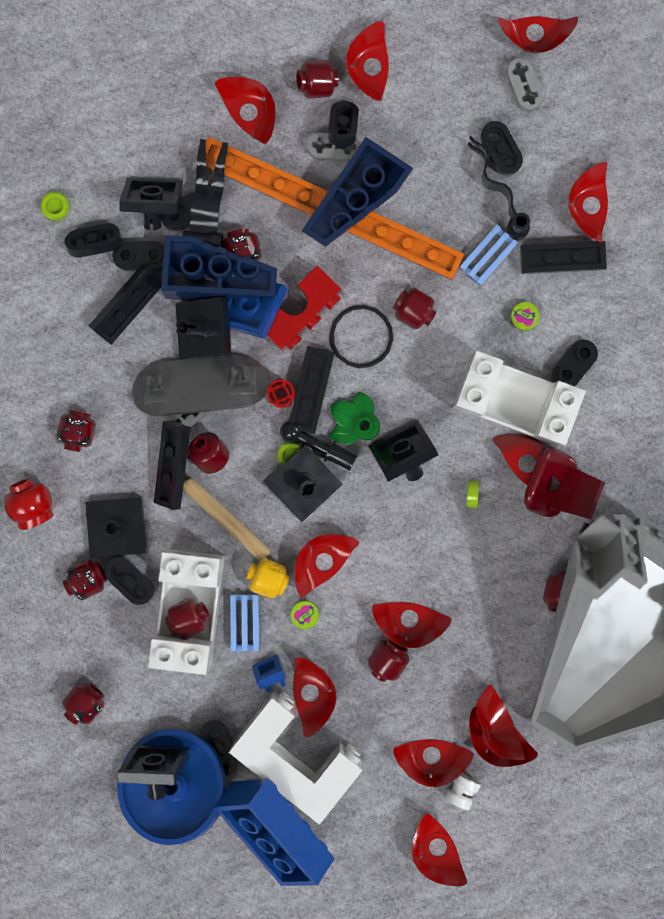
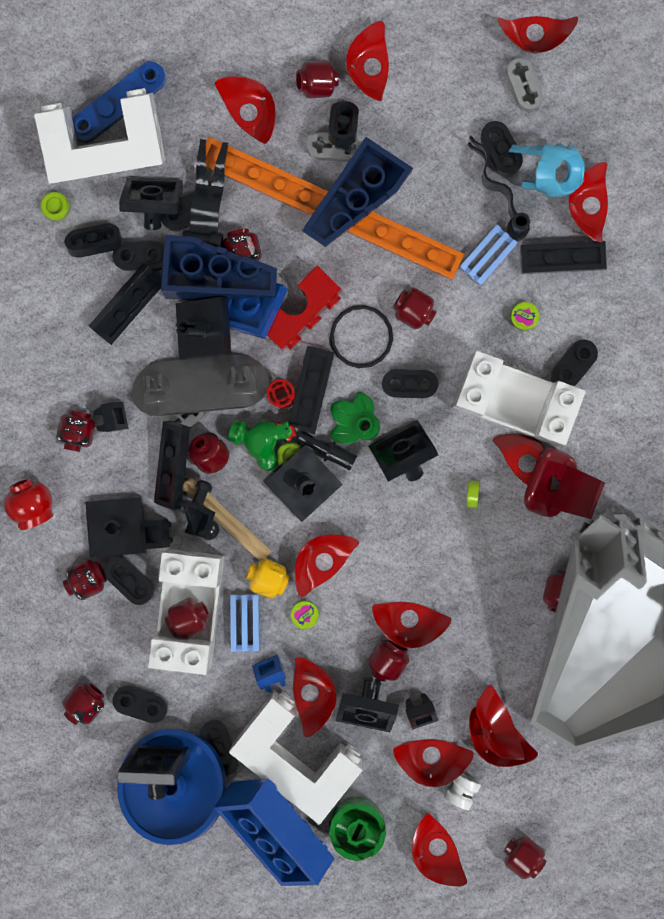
(68, 161): none -> white piece
(107, 108): none -> blue plate
(113, 416): none -> black tile
(139, 704): none -> black plate
(155, 534): none -> black tile
(199, 517): none -> black piece
(261, 439): none -> green animal
(357, 828): none -> green brick
(367, 709): none -> black tile
(409, 383): none -> black plate
(421, 714): none -> black tile
(524, 857): none -> dark red head
(545, 172): none -> medium azure piece

